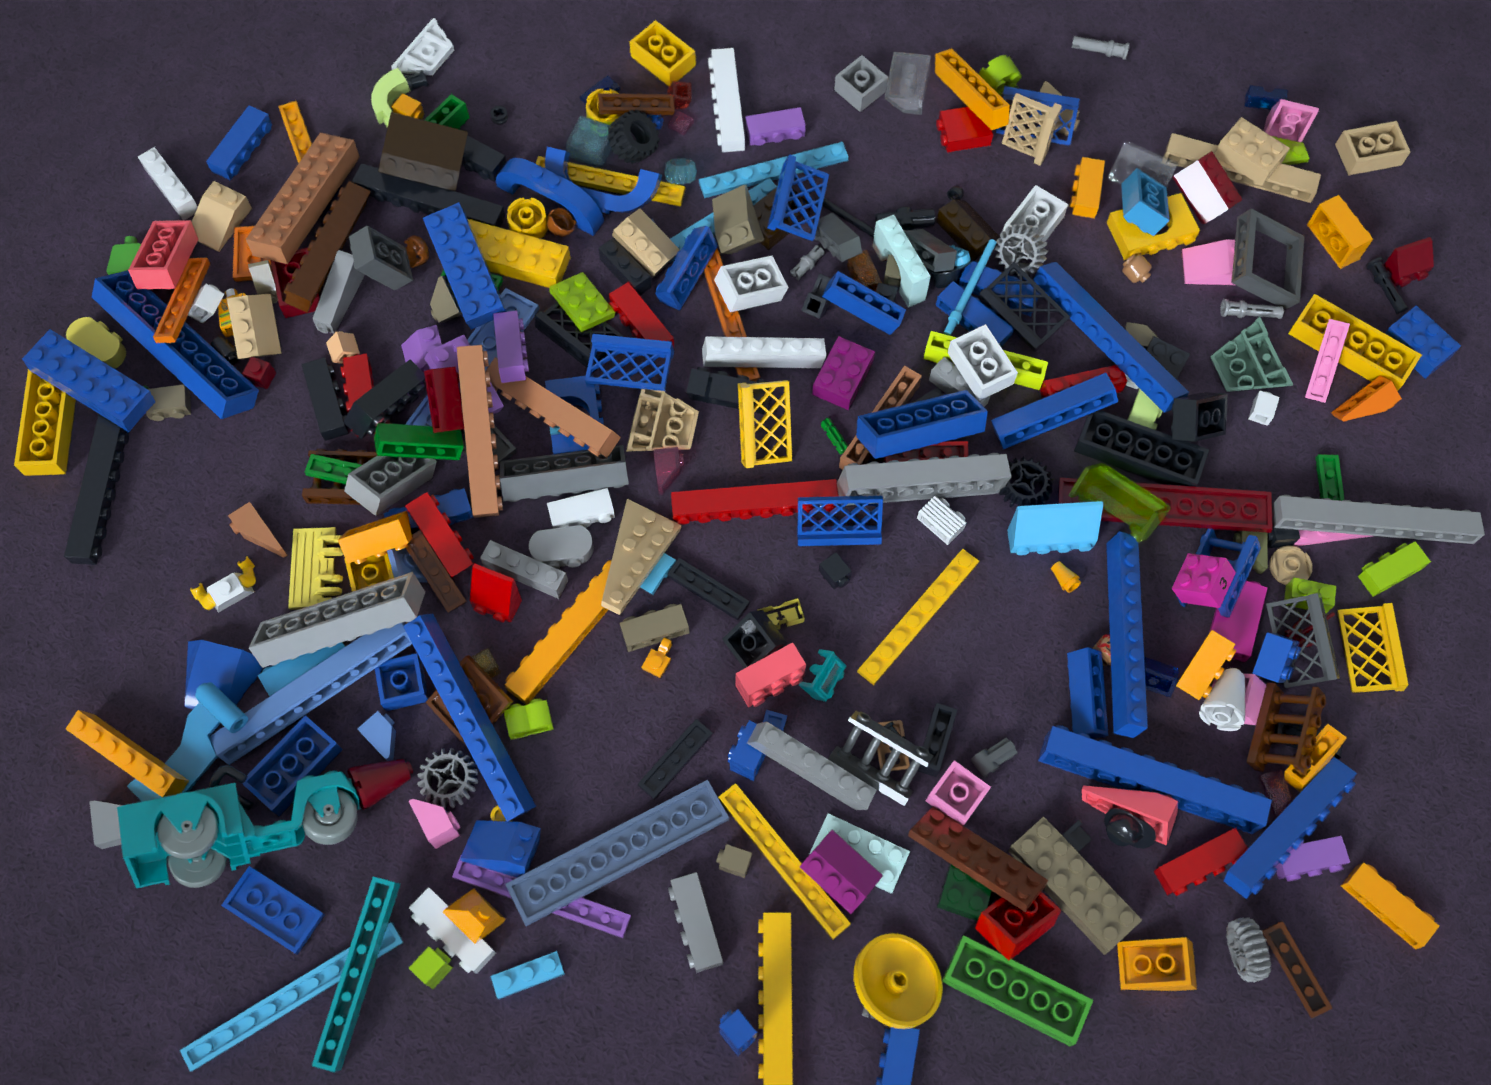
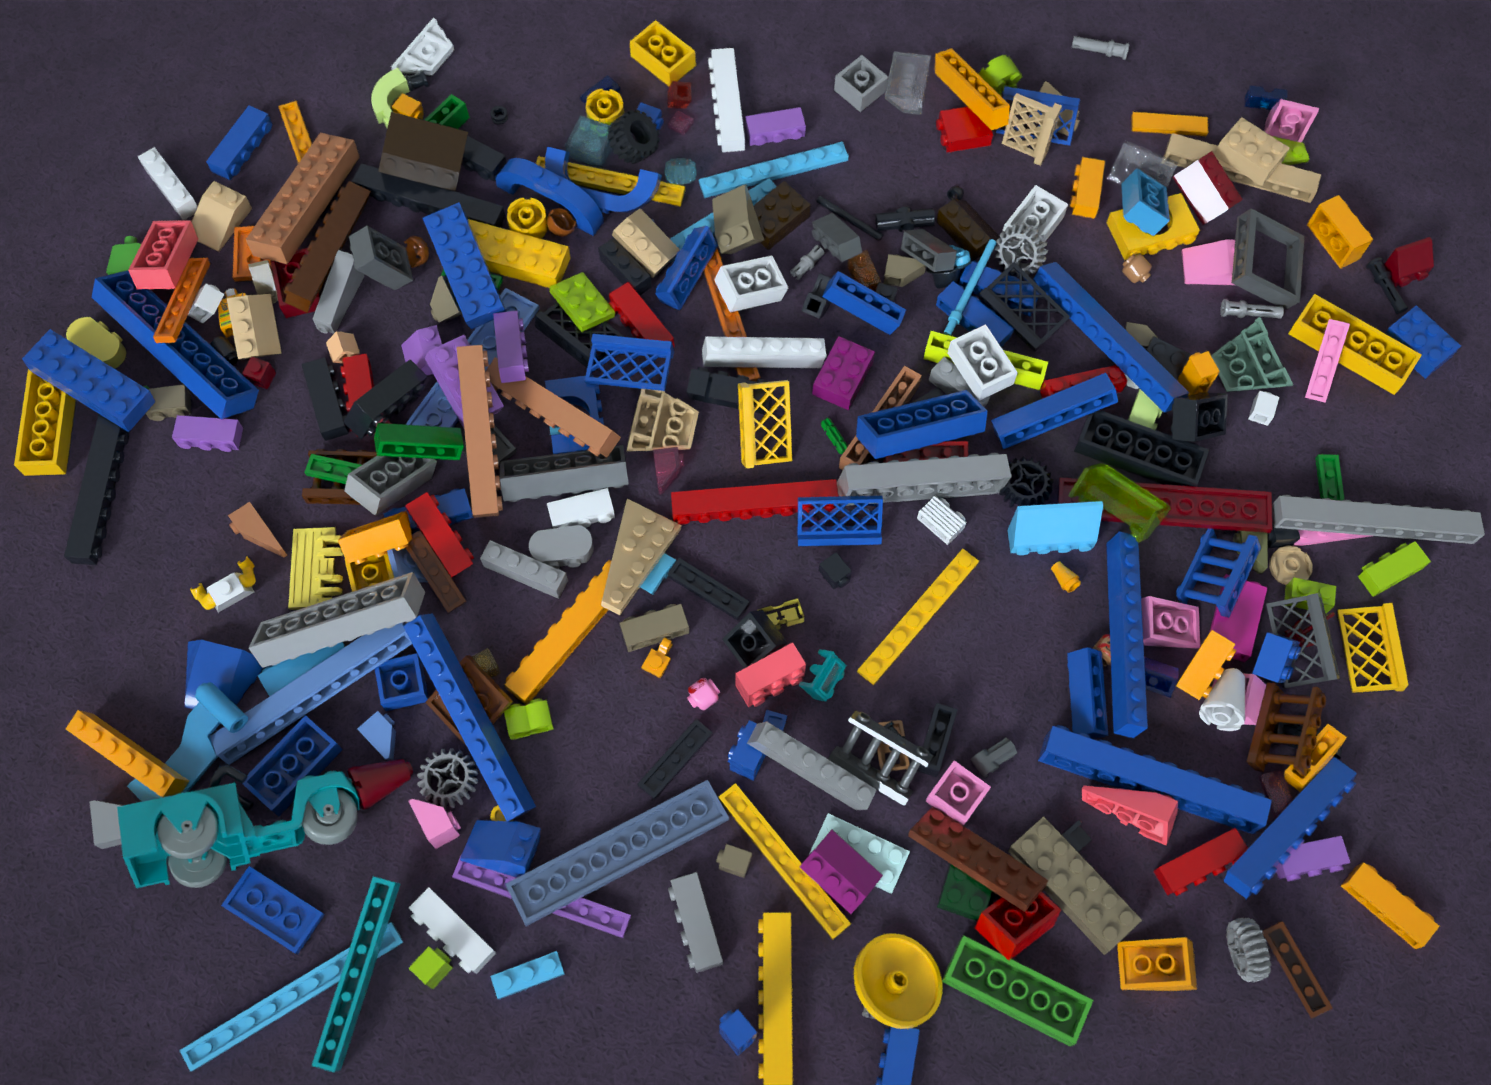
(207, 433): none -> medium lavender brick
(444, 399): dark red brick -> none
(474, 915): light orange slope -> none
(494, 594): red slope -> none
(648, 103): reddish brown plate -> none
(703, 693): none -> bright pink head
(782, 198): blue fence -> none
(892, 240): light aqua arch -> none
(1128, 829): black piece -> none
(1169, 124): none -> light orange tile
(1170, 623): none -> bright pink slope
(1198, 373): none -> light orange brick
(1203, 580): dark pink brick -> none
(1372, 148): tan brick -> none
(1372, 399): orange slope -> none

